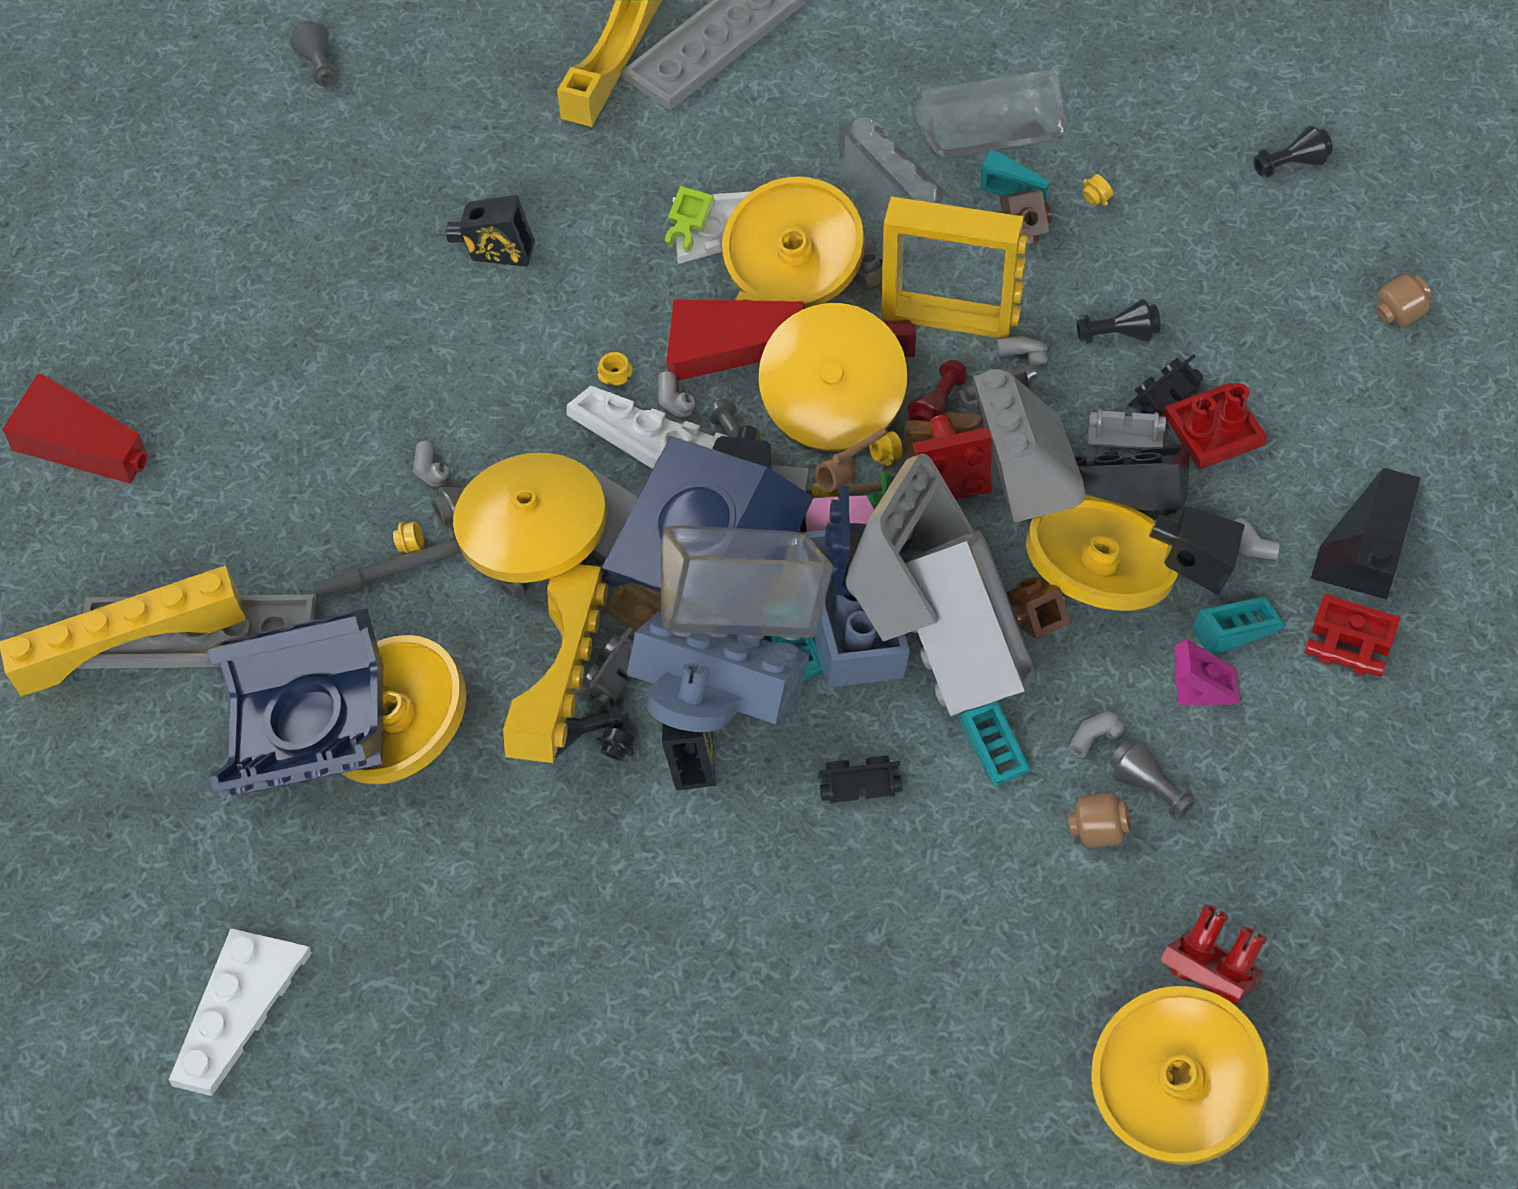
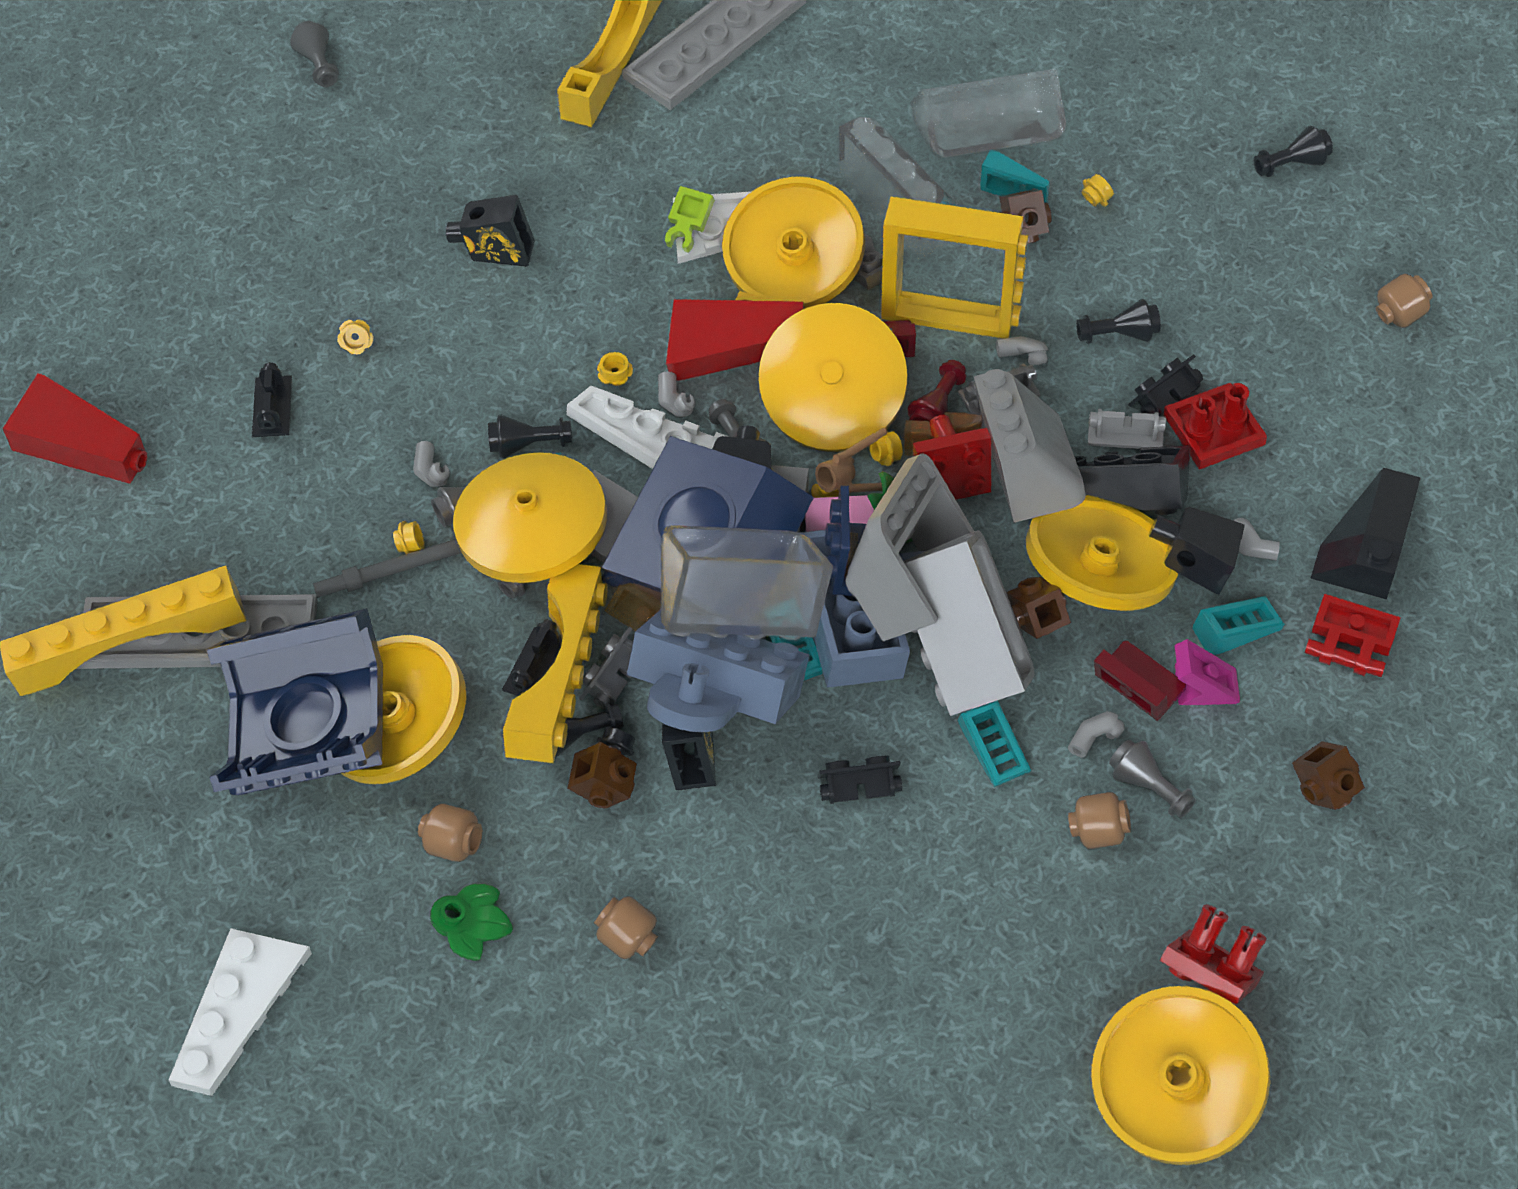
(271, 402): none -> black hinge
(348, 343): none -> yellow plate
(450, 832): none -> medium nougat head
(476, 921): none -> green plate
(512, 435): none -> black piece
(535, 658): none -> black hinge
(602, 775): none -> reddish brown brick
(626, 927): none -> medium nougat head
(1139, 679): none -> dark red panel
(1328, 775): none -> reddish brown brick

